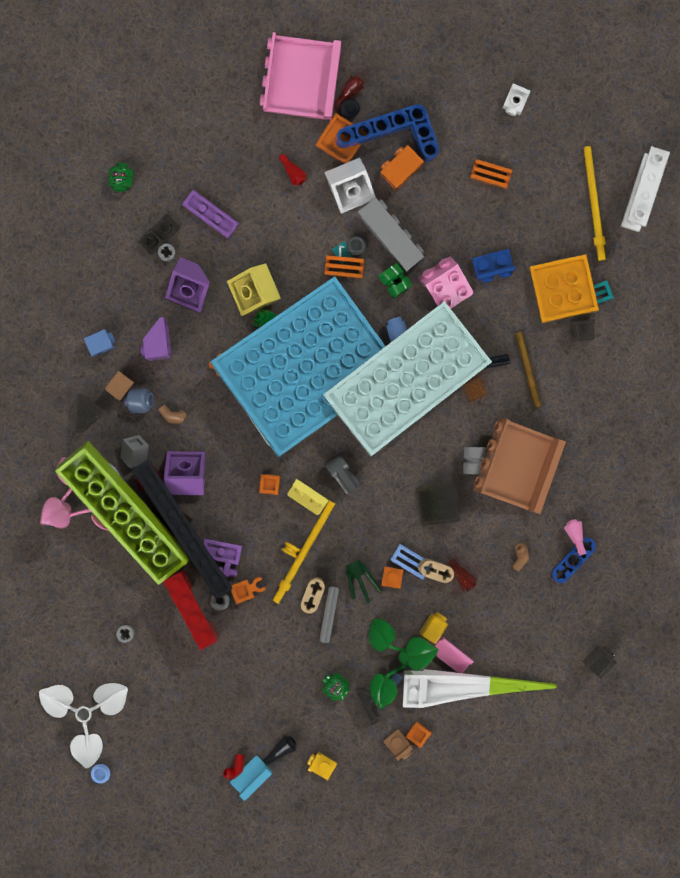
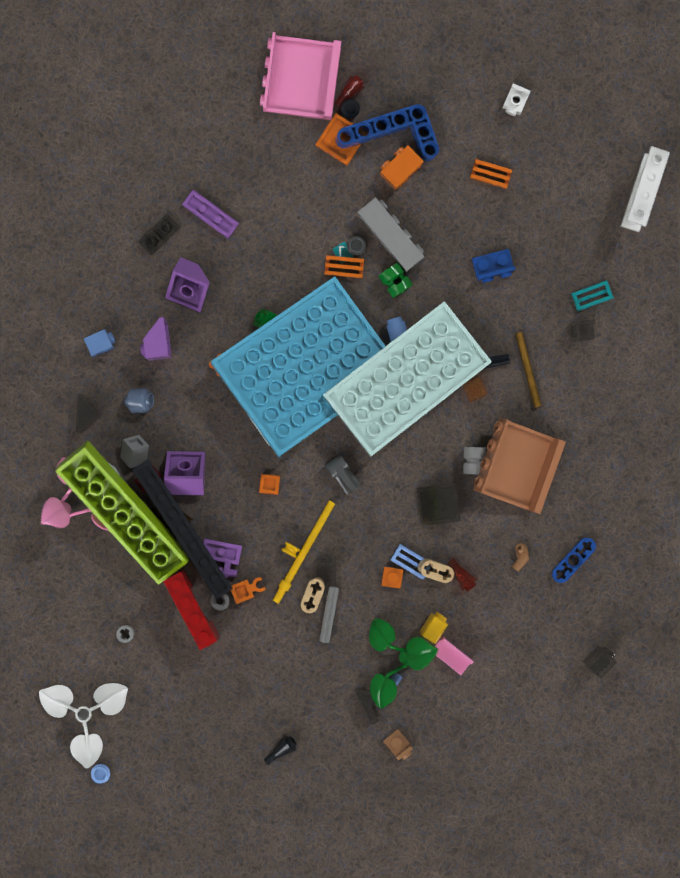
(120, 177): green head -> none
(120, 386): medium nougat panel -> none
(162, 256): light grey bush -> none
(172, 417): medium nougat arm -> none
(236, 769): red arm -> none
(251, 778): medium azure panel -> none
(253, 289): light yellow slope -> none
(296, 174): red cone -> none
(307, 497): light yellow bracket -> none
(321, 765): yellow bracket -> none
(335, 686): green head -> none
(350, 185): white slope -> none
(356, 570): dark green plant -> none
(418, 734): orange tile -> none
(438, 687): white plate -> none
(446, 283): bright pink bracket -> none
(564, 288): light orange plate -> none
(575, 532): bright pink cone -> none
(599, 240): yellow bar -> none

